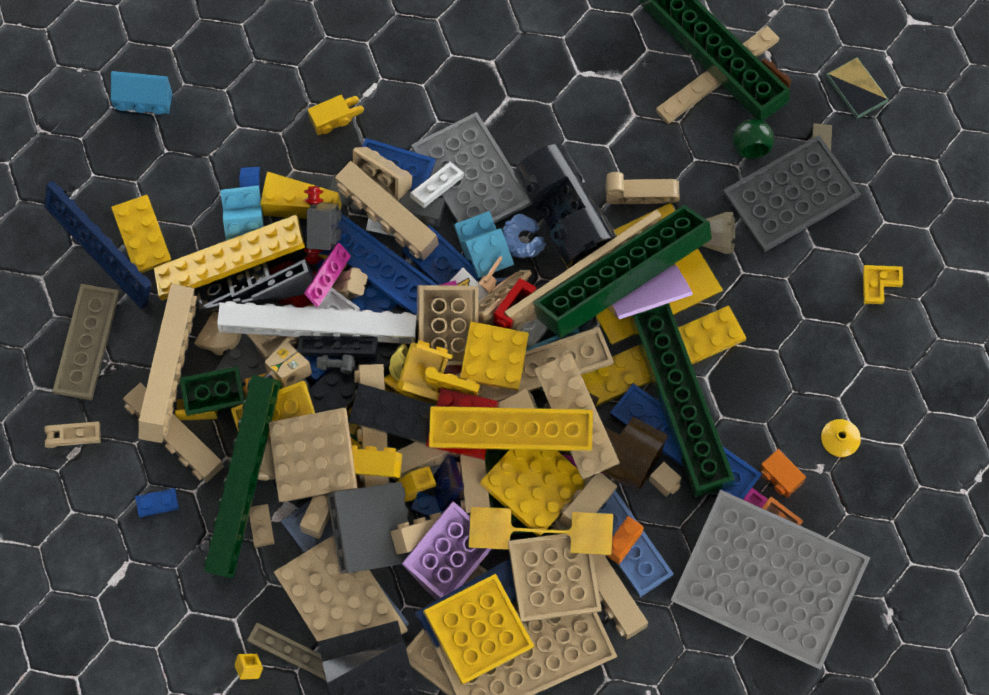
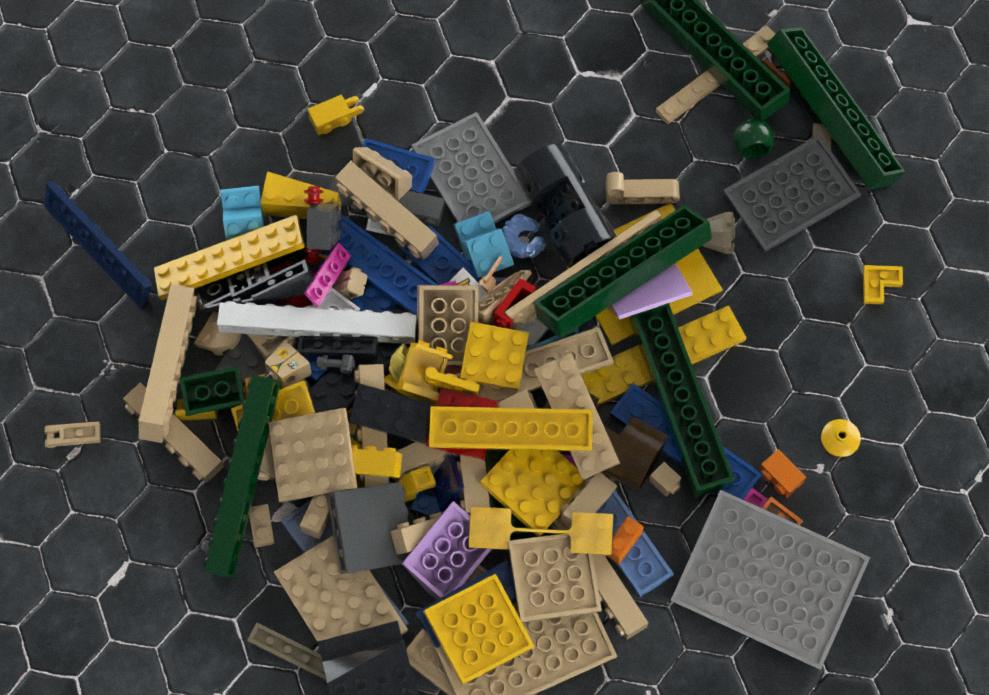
(86, 342): dark tan plate -> none
(140, 92): dark azure slope -> none
(141, 233): yellow plate -> none
(157, 502): blue plate -> none
(248, 666): yellow slope -> none
(250, 177): blue slope -> none
(436, 184): white plate -> none
(835, 108): none -> dark green brick
(857, 87): tile -> none

